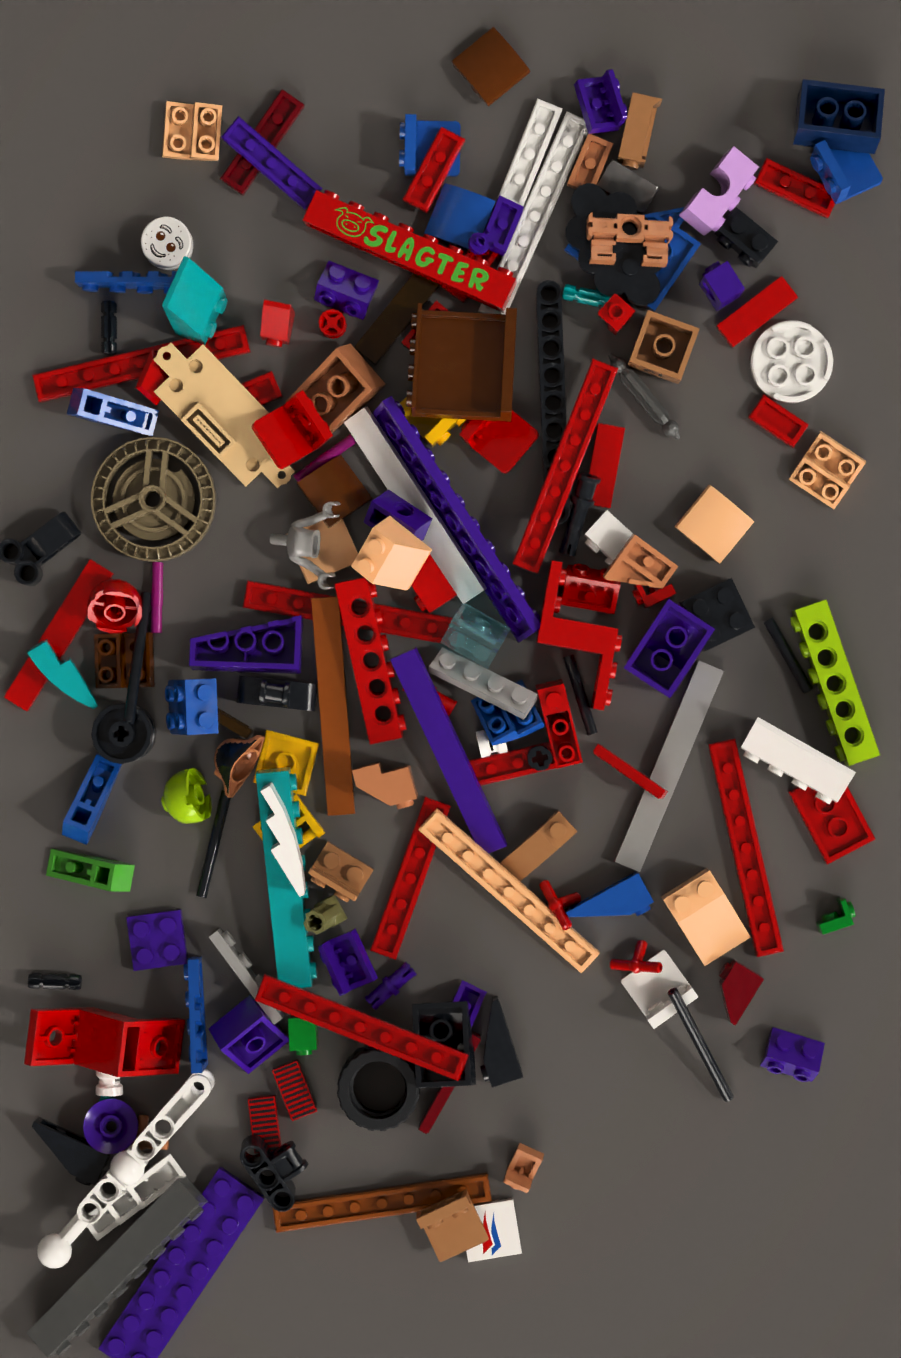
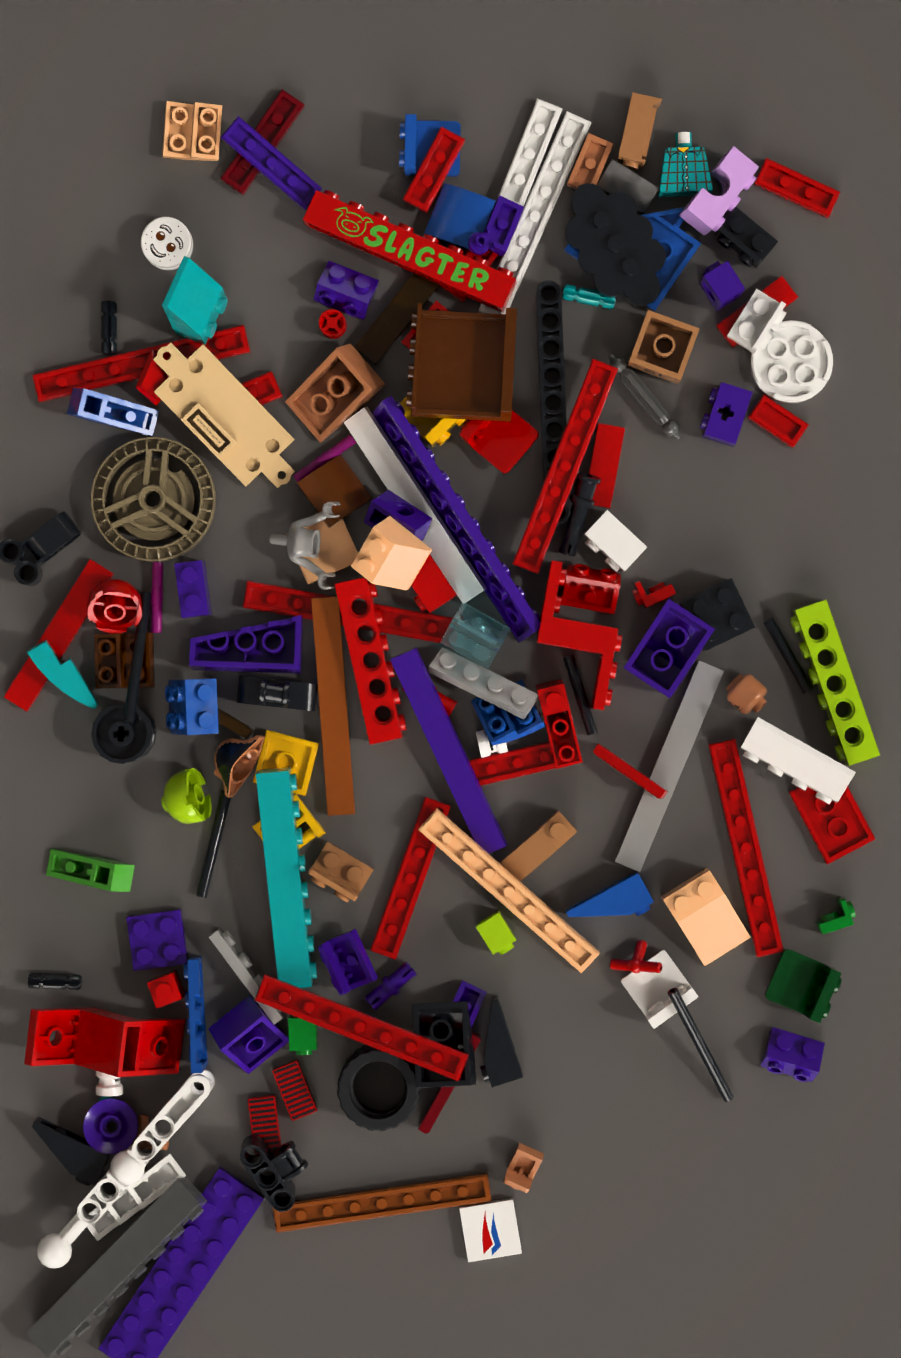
(90, 800): blue slope -> none
(93, 280): blue wing -> none
(166, 989): none -> red brick
(193, 589): none -> dark purple brick
(277, 323): red slope -> none
(287, 848): white slope -> none
(292, 430): red bracket -> none
(324, 915): olive piece -> none
(390, 787): nougat piece -> none
(452, 1225): medium nougat bracket -> none
(491, 66): reddish brown slope -> none
(496, 933): none -> lime brick
(532, 753): black bush -> none
(558, 904): red piece -> none
(601, 103): dark purple bracket -> none
(607, 228): nougat piece -> none
(616, 313): red bracket -> none
(640, 565): nougat wing -> none
(684, 169): none -> teal torso
(714, 524): light nougat slope -> none
(737, 402): none -> dark purple brick
(738, 988): dark red slope -> none
(746, 694): none -> nougat head
(756, 321): none -> white bracket
(803, 985): none -> dark green bracket
(827, 470): light nougat slope -> none
(840, 114): dark blue brick -> none
(844, 172): blue bracket -> none

